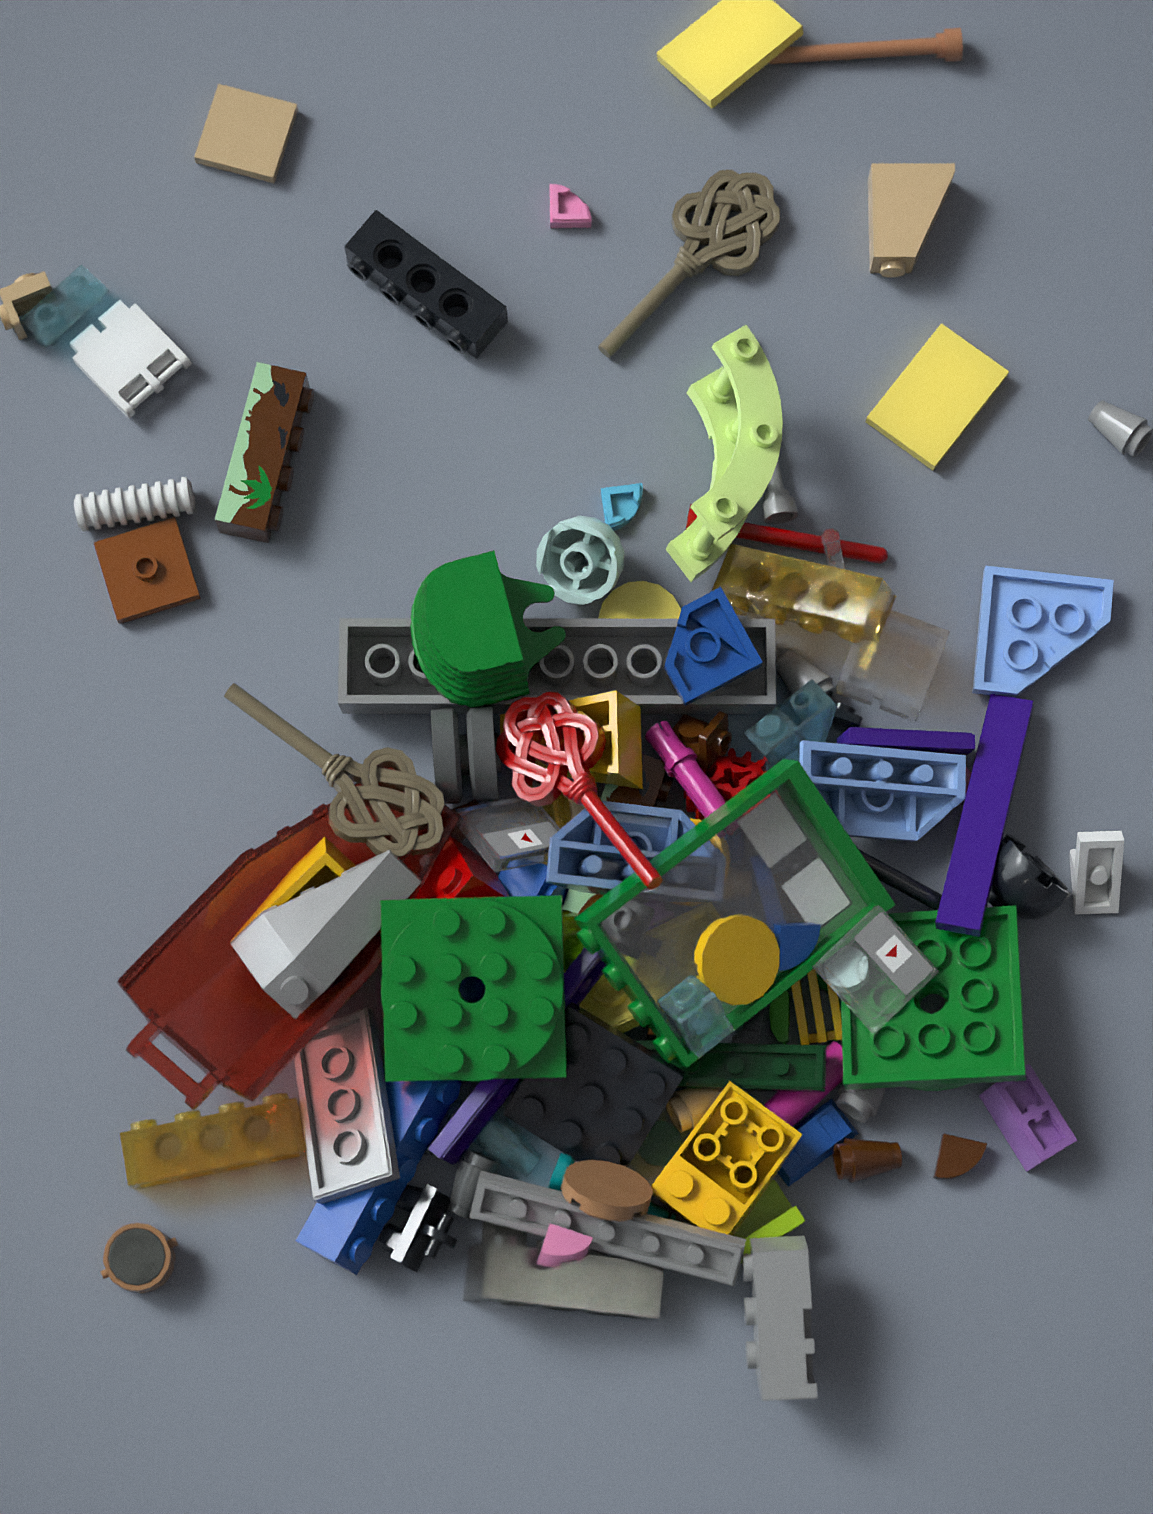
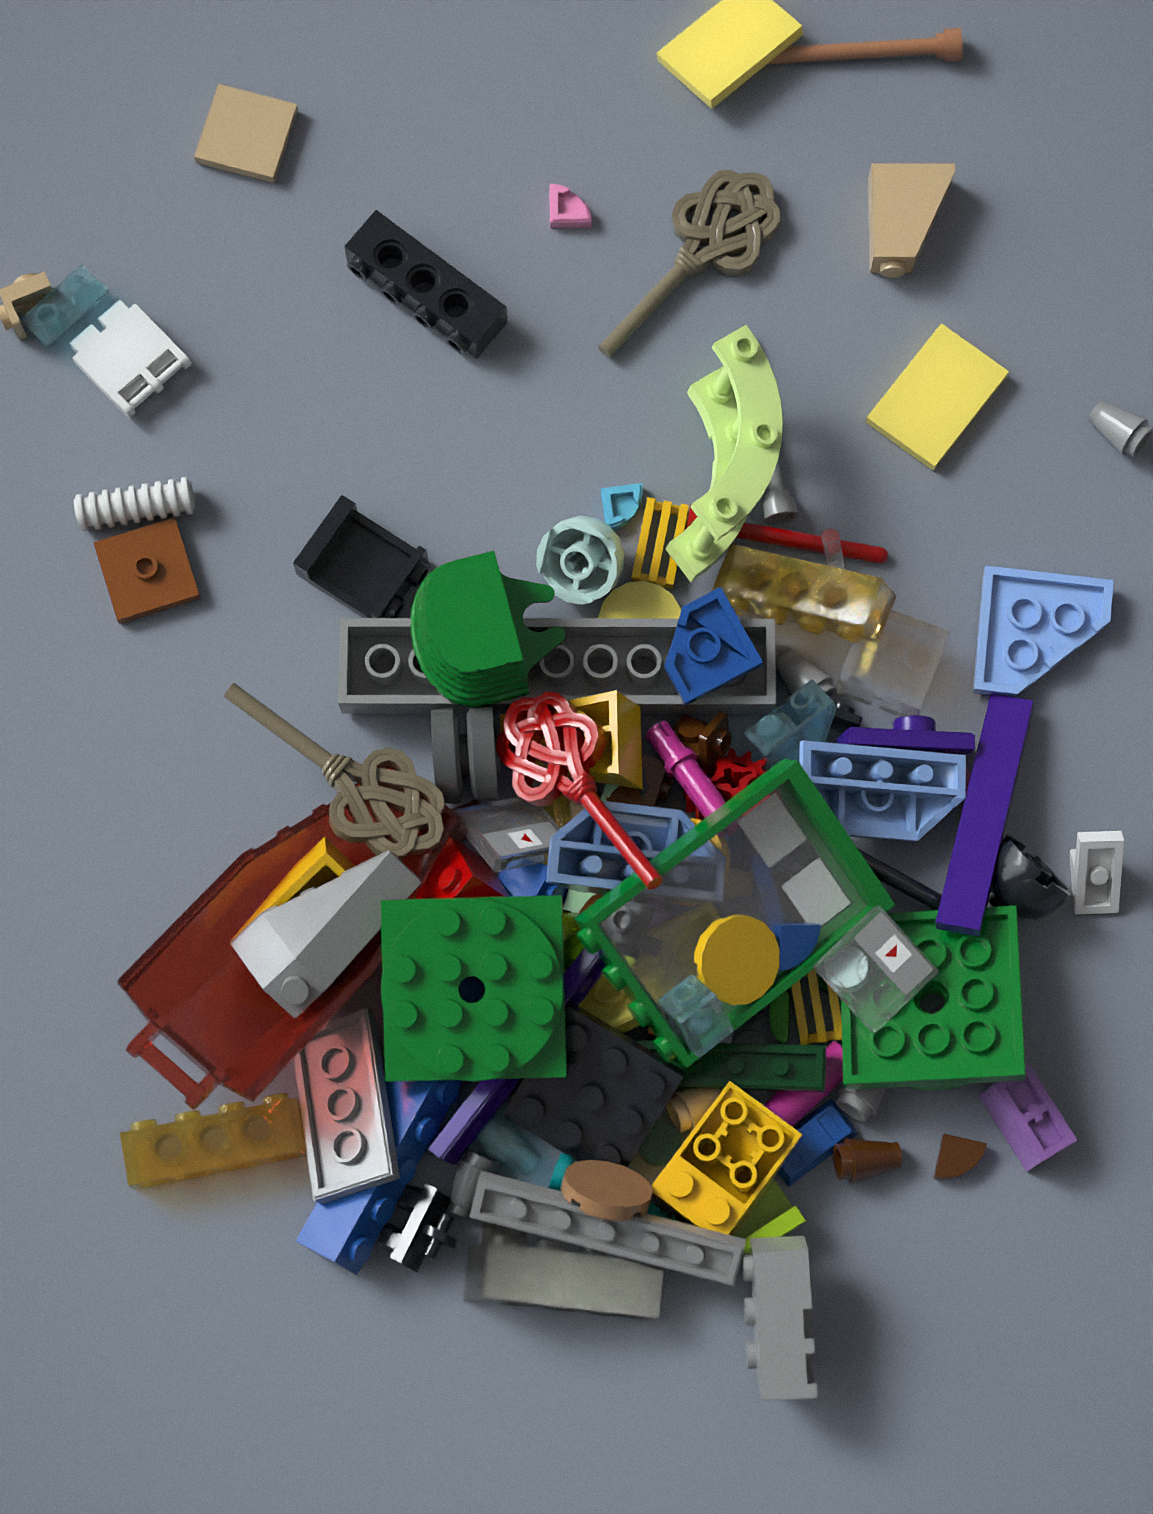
(139, 1258): pearl dark grey piece -> none
(264, 452): brick -> none
(361, 563): none -> black panel
(563, 1246): bright pink tile -> none
(666, 509): none -> yellow tile
(915, 722): none -> dark purple tile

